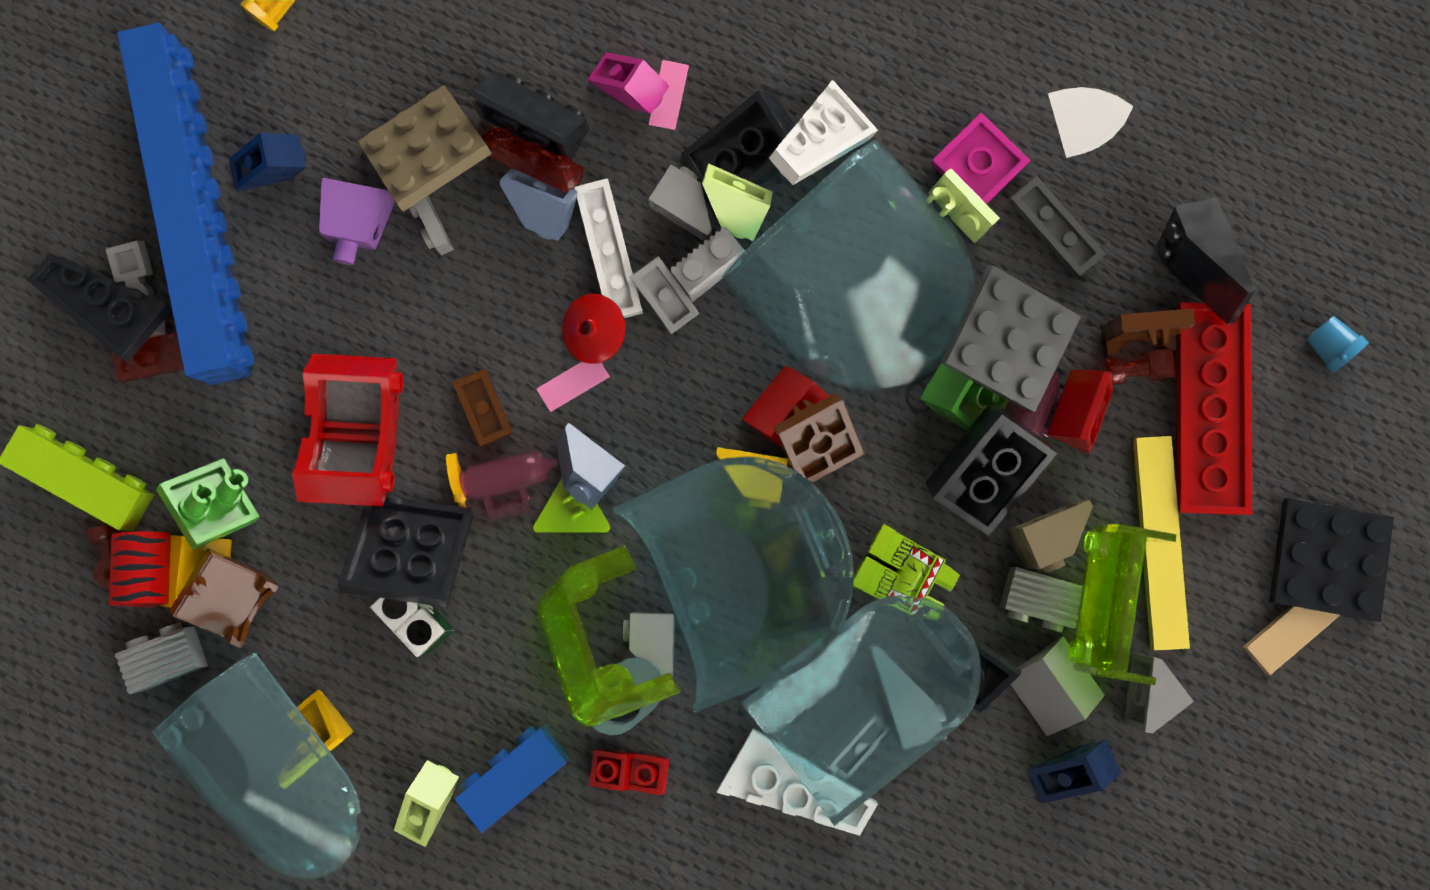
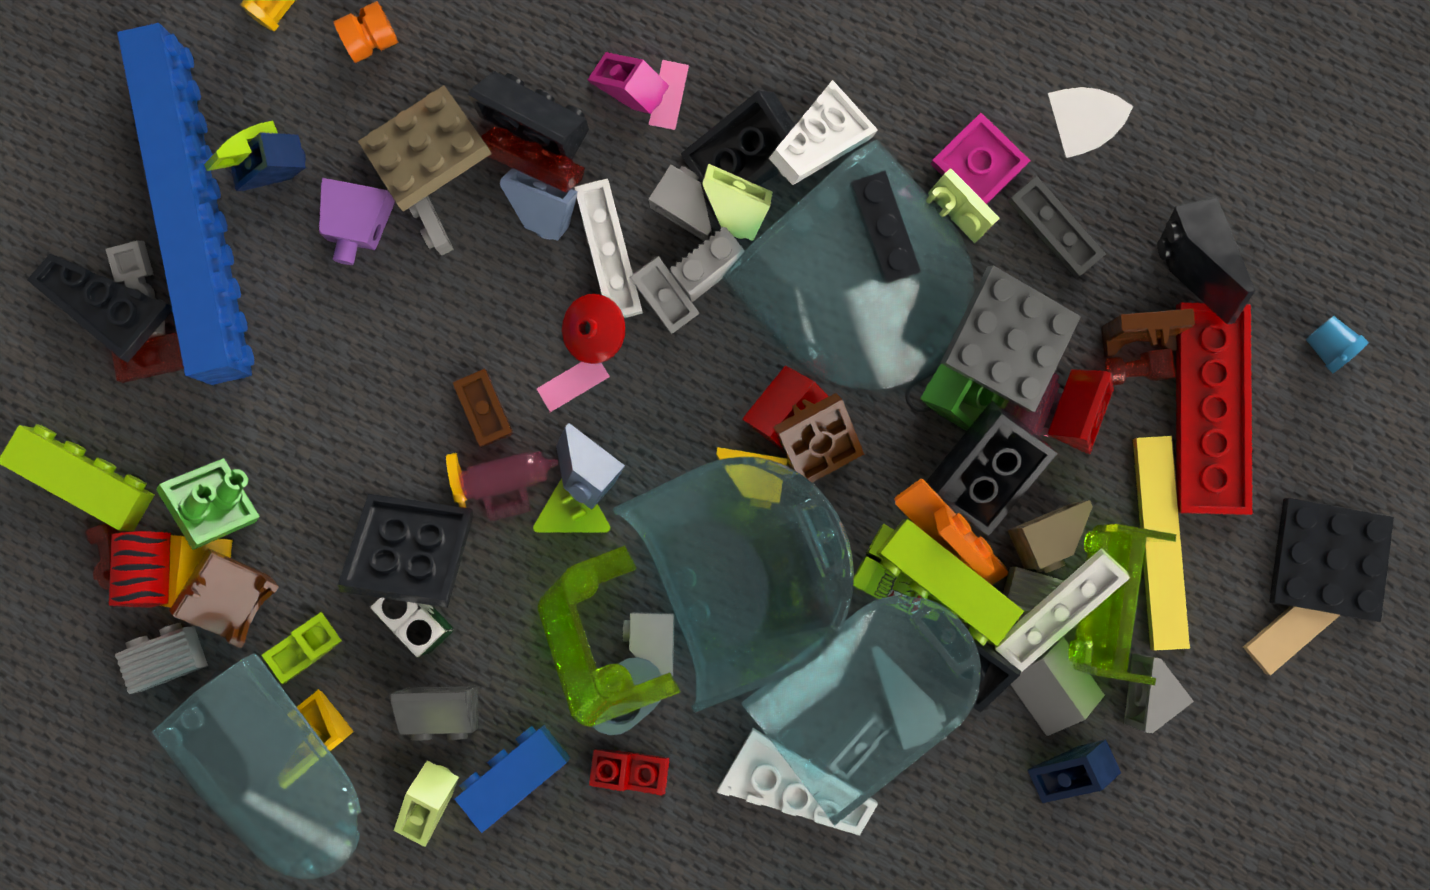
(236, 148): none -> lime slope
(302, 648): none -> lime slope
(351, 430): red window -> none
(365, 32): none -> orange wheel
(436, 711): none -> dark grey slope
(885, 227): none -> black plate
(949, 582): none -> lime brick
(950, 530): none -> orange bracket
(1062, 609): none -> white plate

